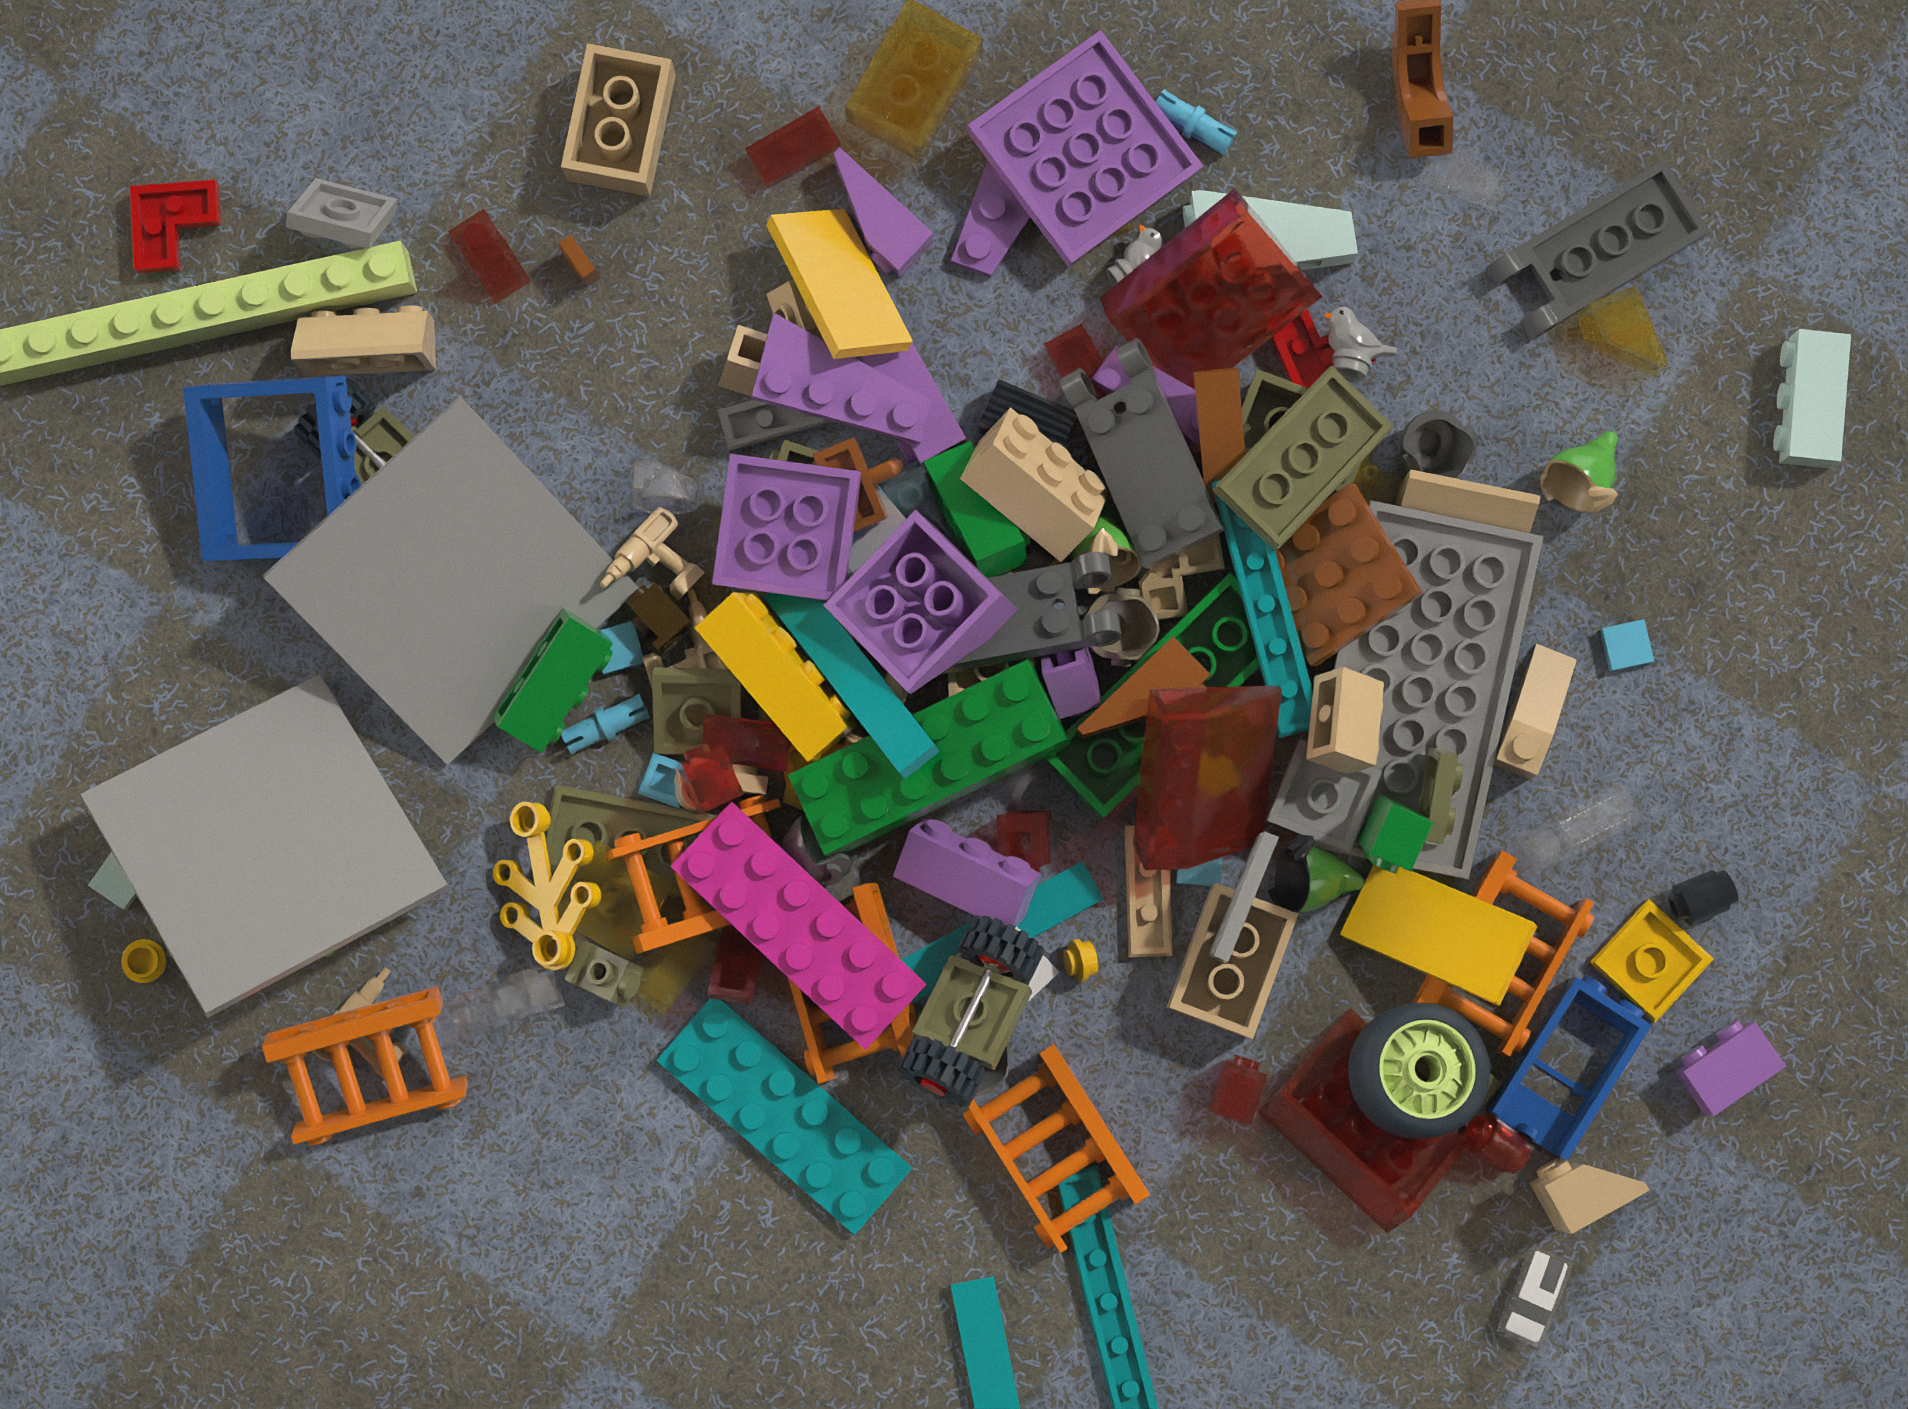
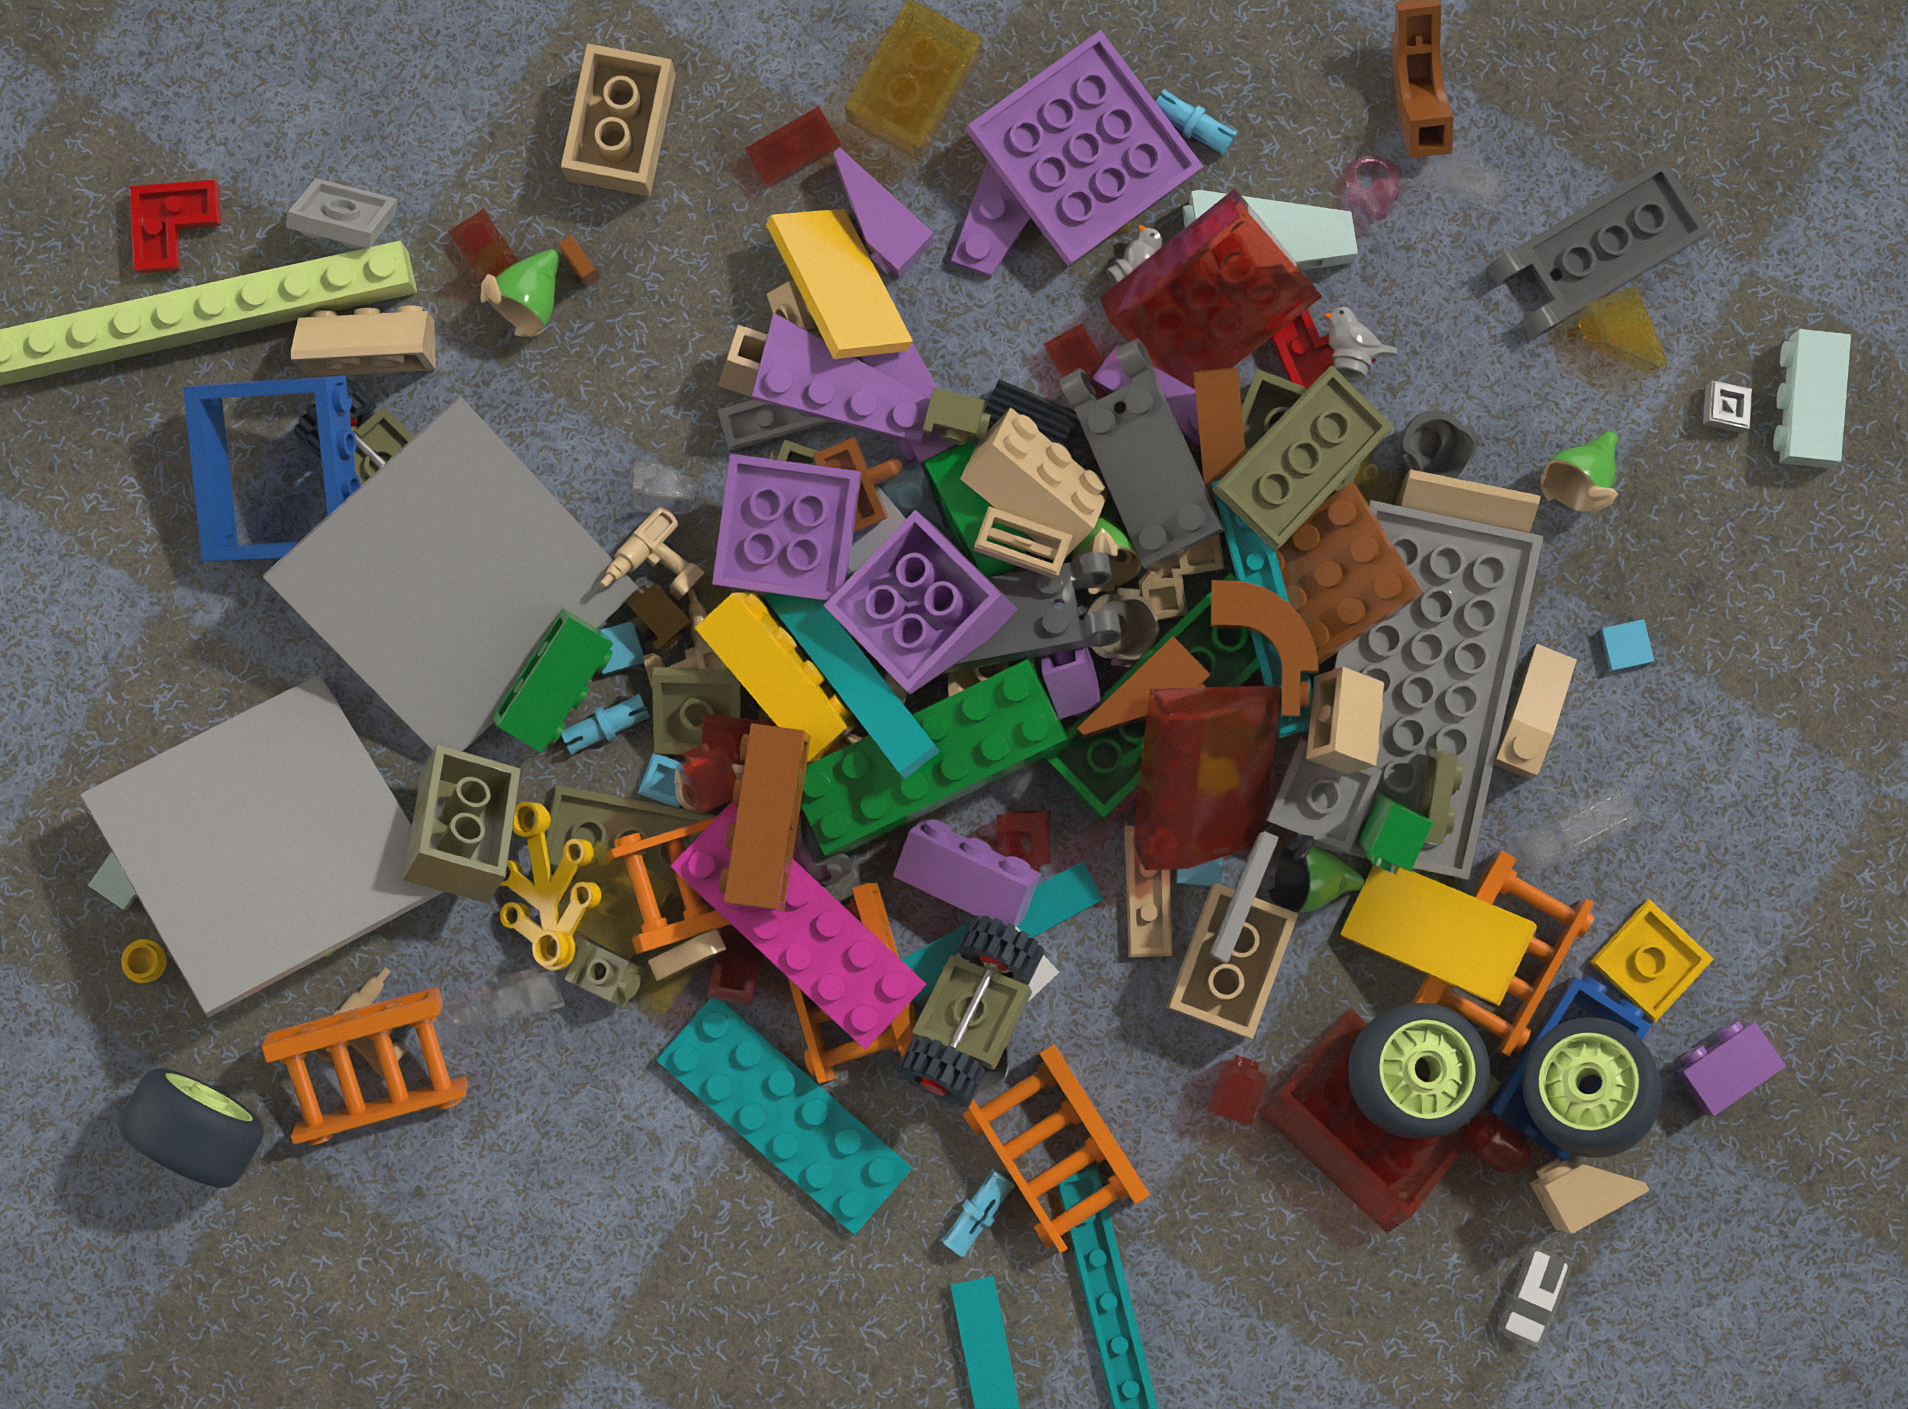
(191, 1128): none -> black wheel
(462, 824): none -> olive brick
(525, 292): none -> bright green hat
(687, 955): none -> tan beam
(766, 817): none -> dark orange brick
(956, 417): none -> olive brick
(978, 1212): none -> medium azure pin
(1017, 558): none -> tan tile
(1080, 960): yellow plate -> none
(1264, 612): none -> dark orange arch
(1383, 191): none -> clear pink piece
(1601, 1121): none -> wheel
(1703, 897): black brick -> none
(1727, 407): none -> light grey tile

